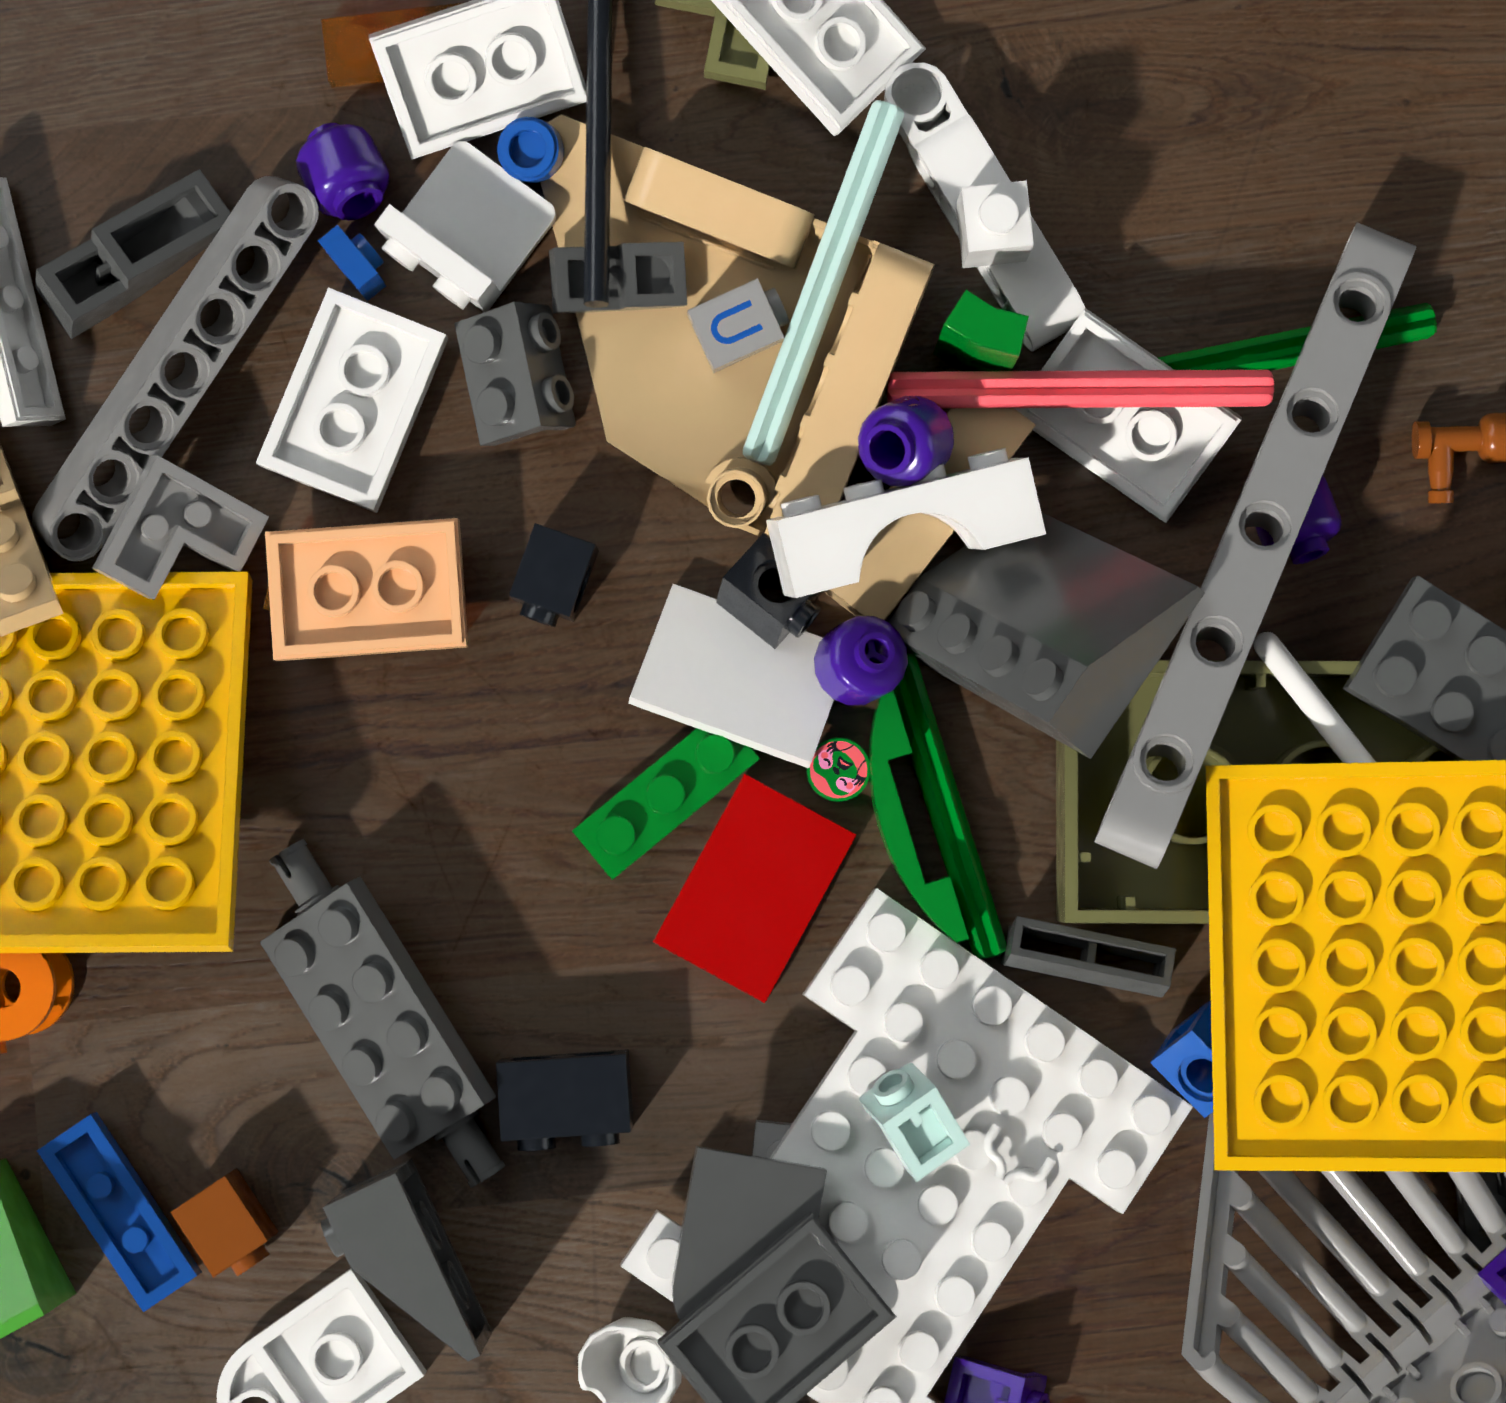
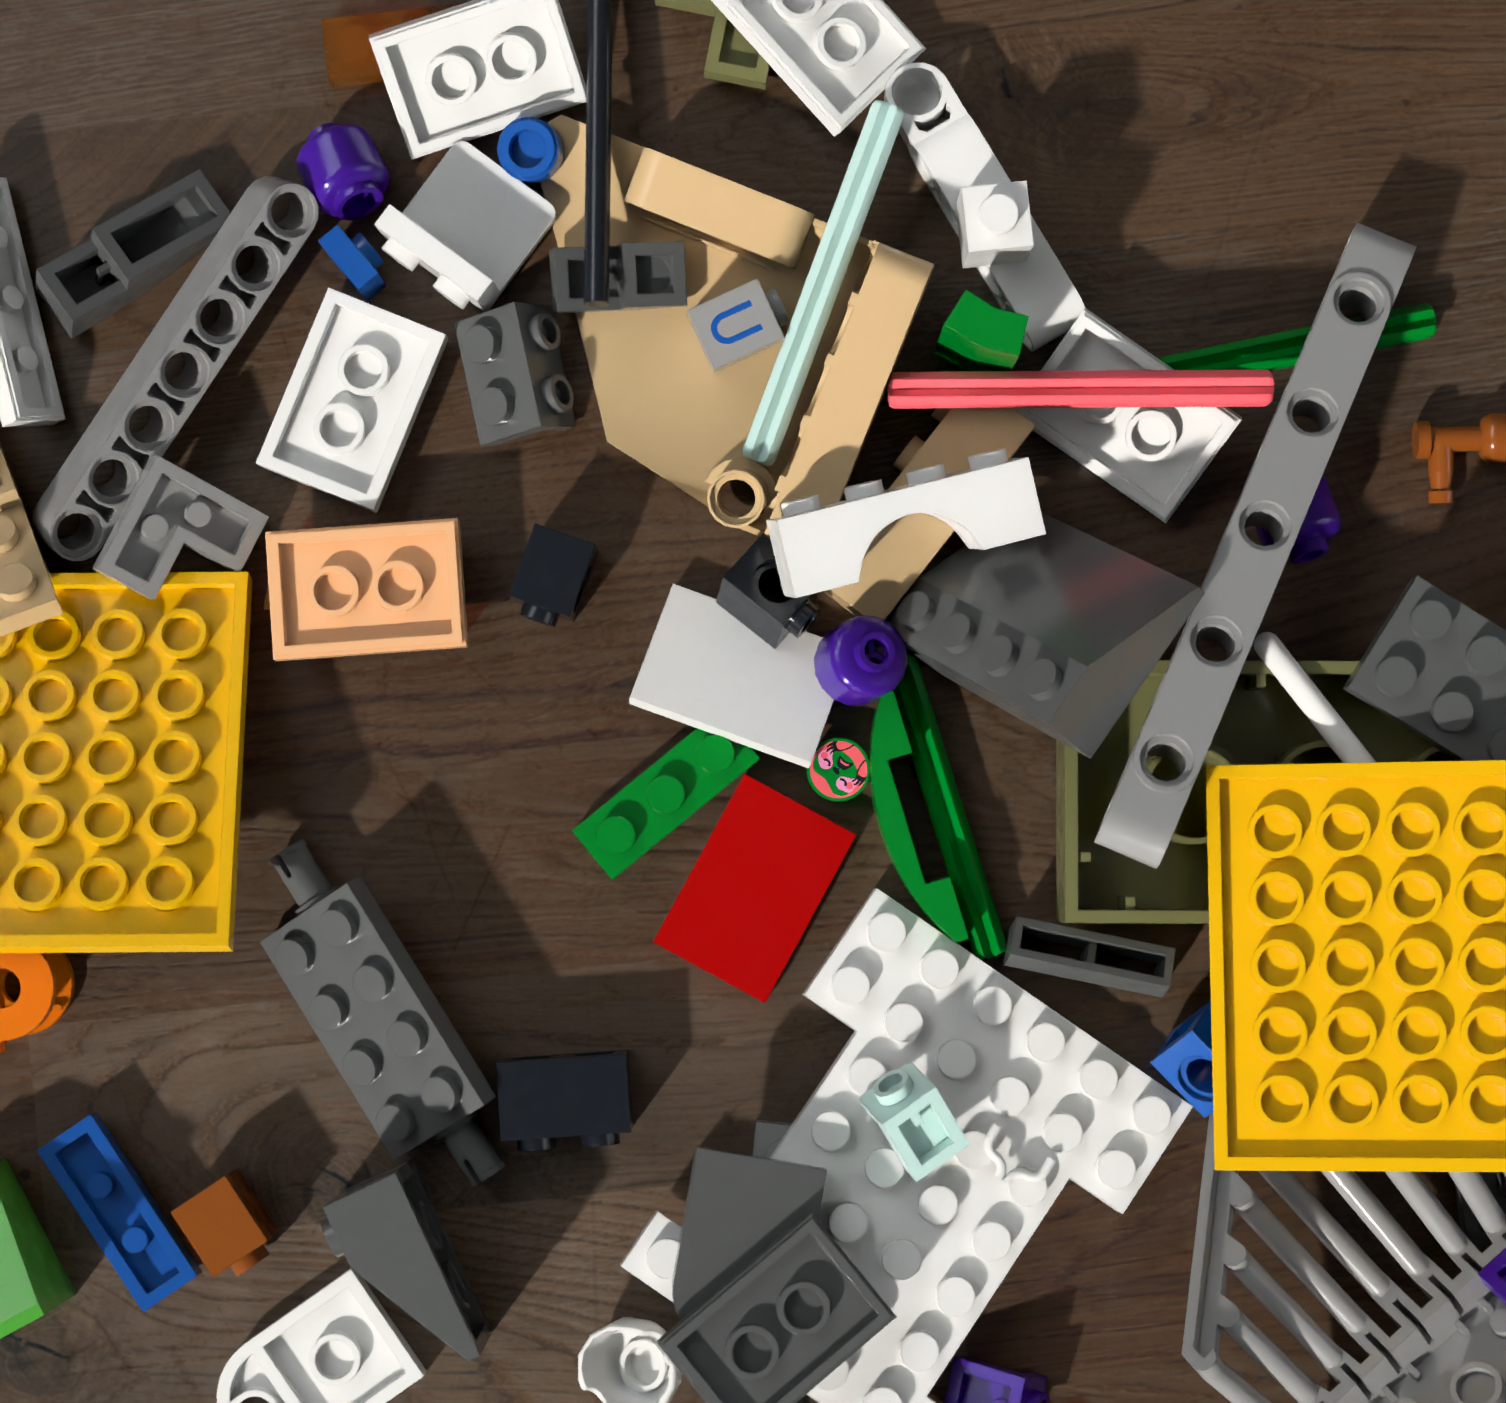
(905, 440): dark purple head -> none

